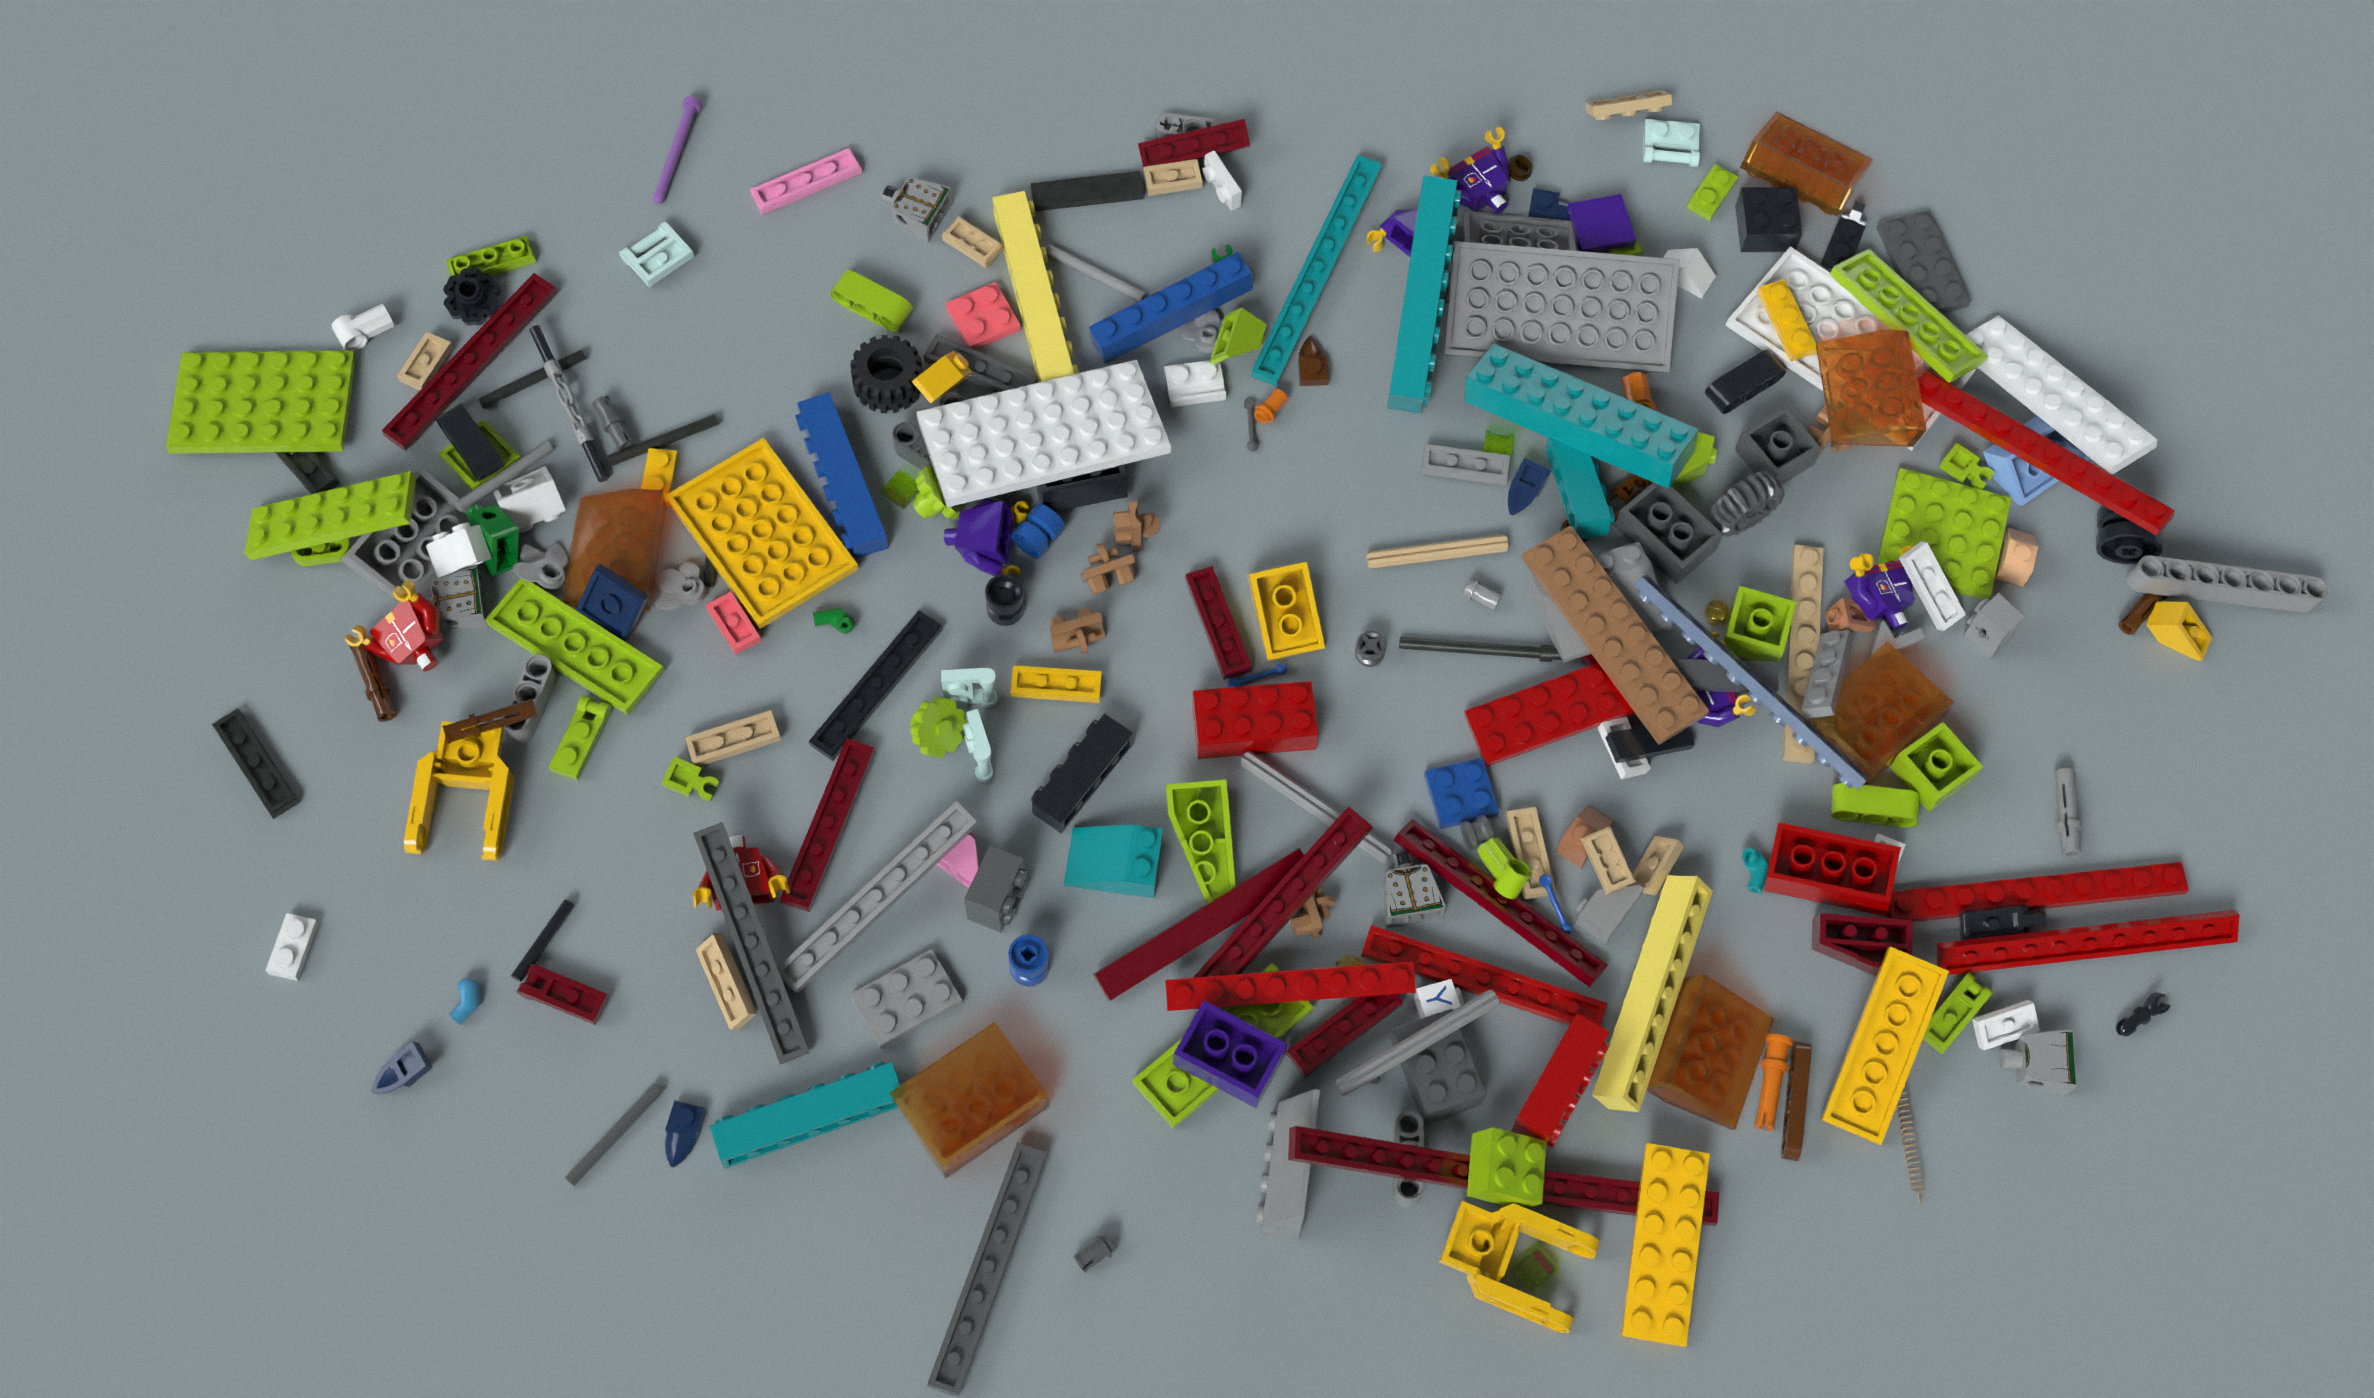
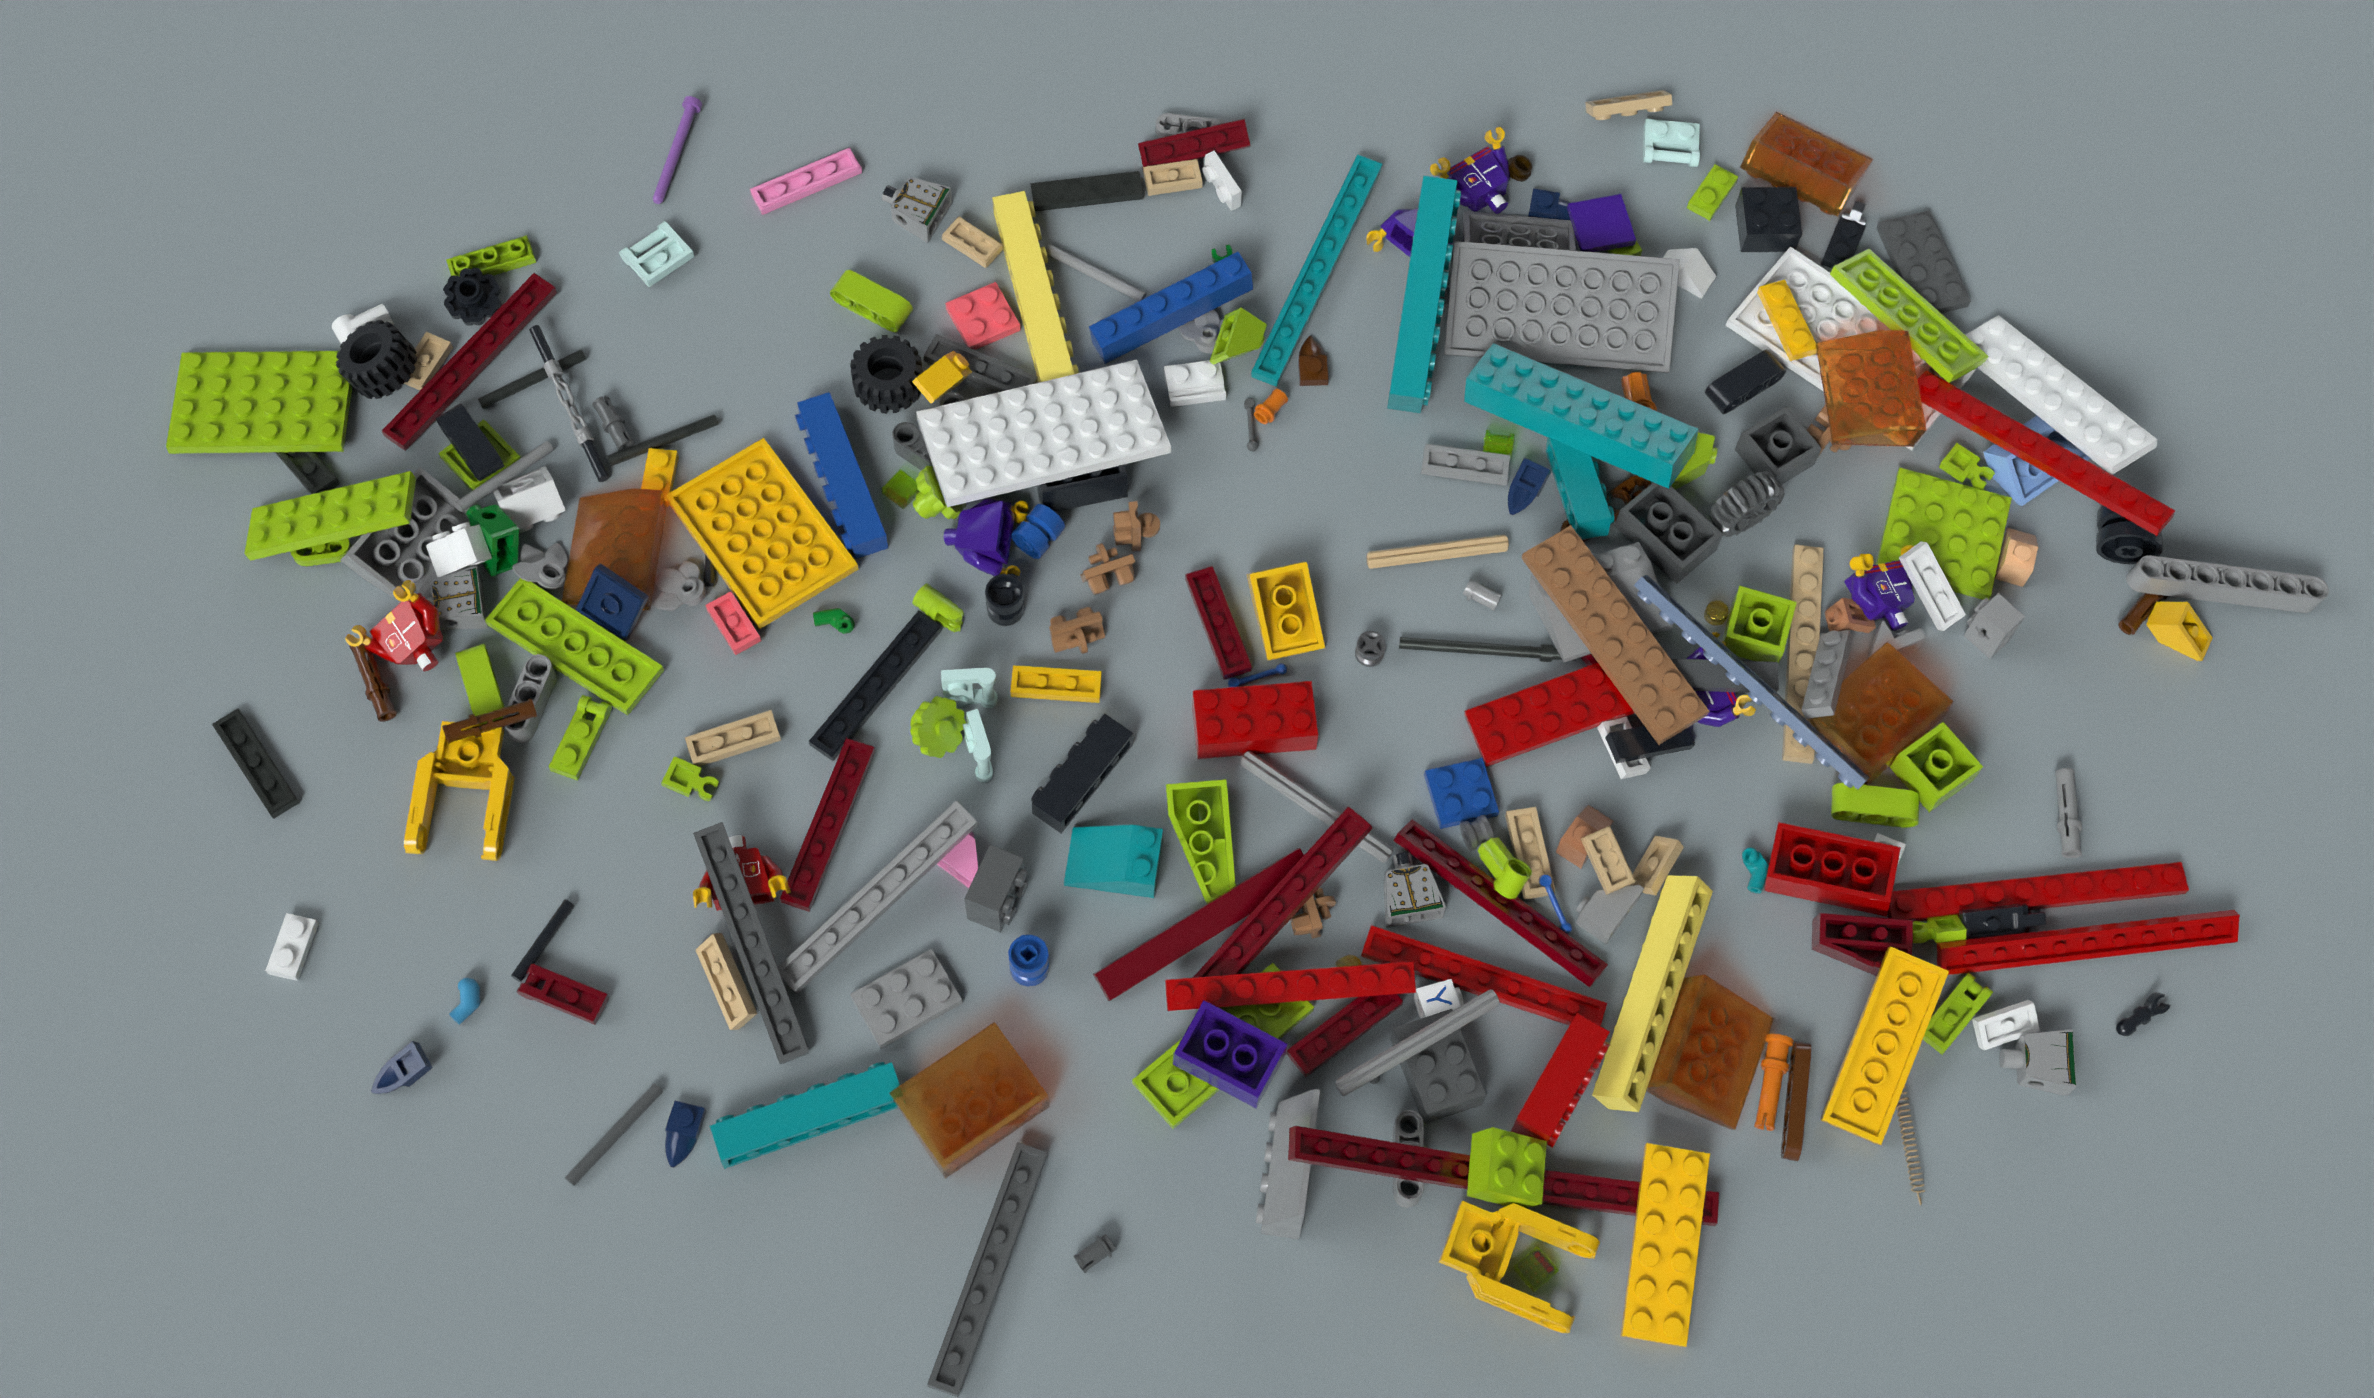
(376, 359): none -> black tyre
(479, 680): none -> lime beam
(939, 607): none -> lime hinge
(1939, 929): none -> lime plate

